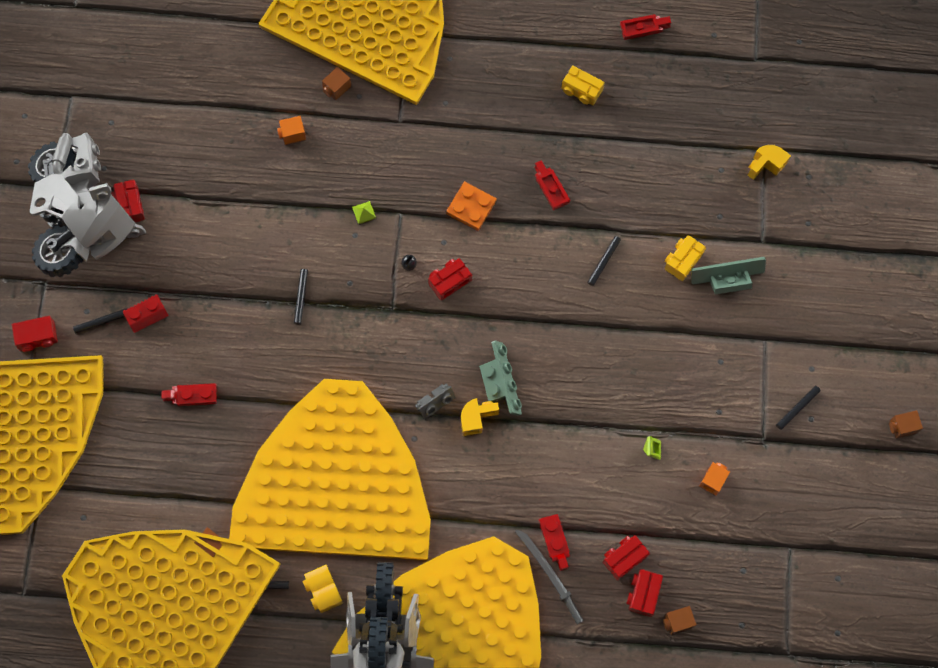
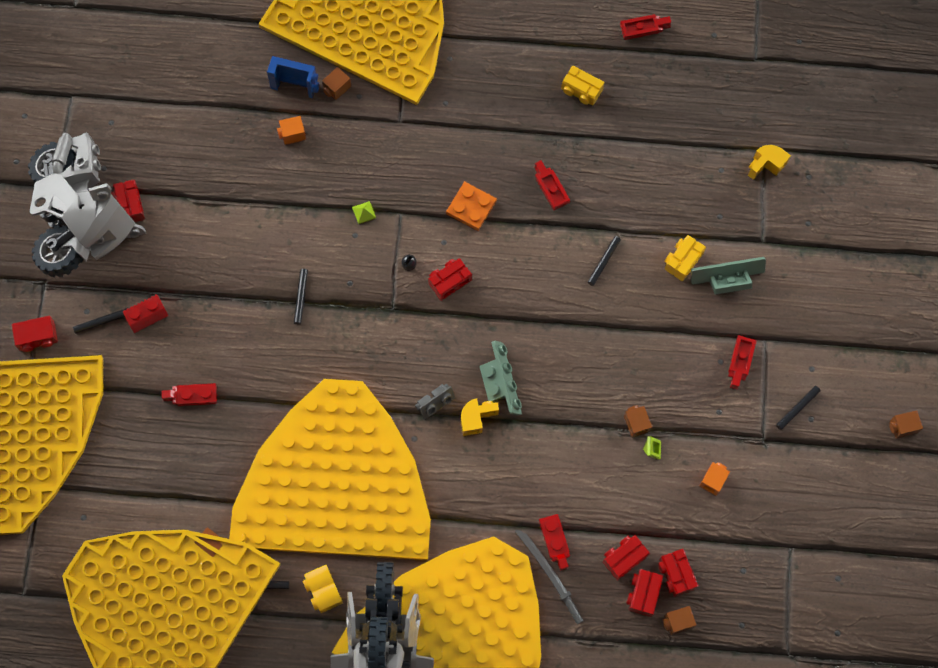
(293, 73): none -> blue panel
(637, 421): none -> dark orange brick
(678, 572): none -> red brick
(741, 360): none -> red hinge

